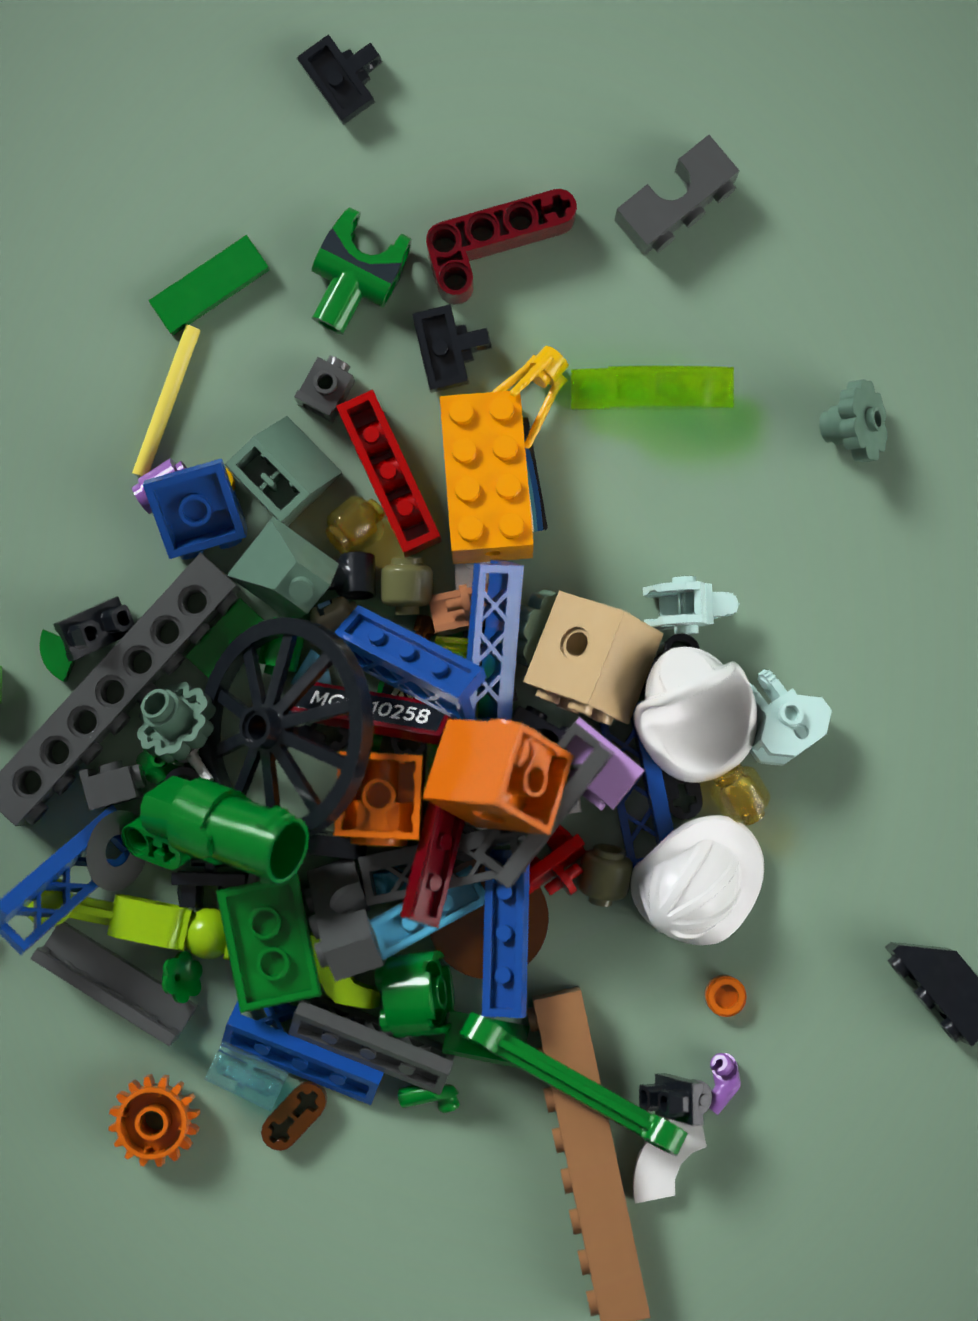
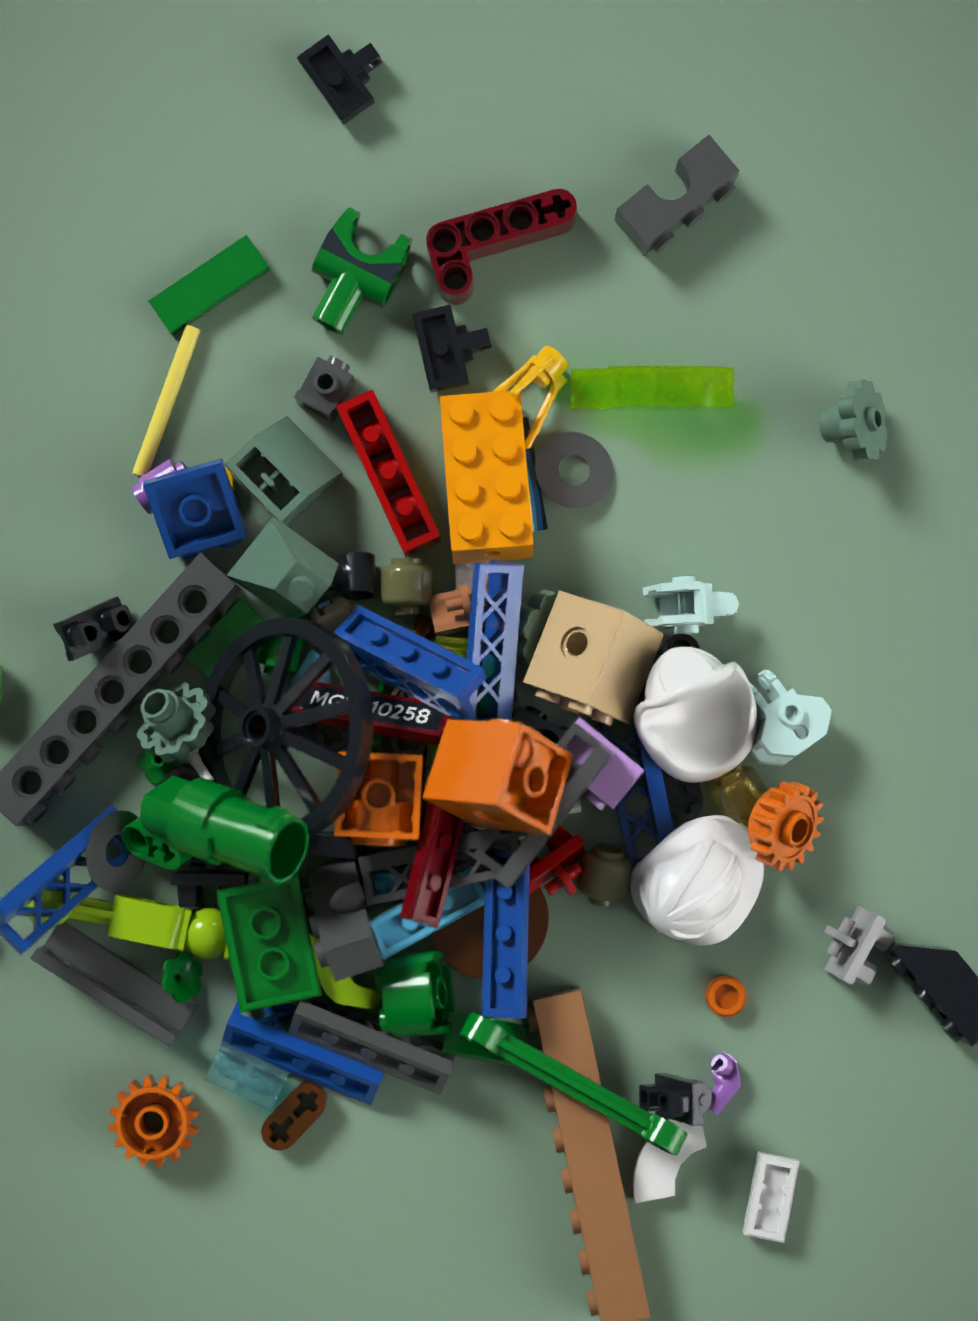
(54, 655): green tile -> none
(113, 784): dark grey brick -> none
(355, 525): clear yellow head -> none
(415, 1095): green arm -> none
(574, 495): none -> dark grey piece
(771, 1197): none -> white plate
(784, 825): none -> orange gear
(853, 944): none -> light grey hips

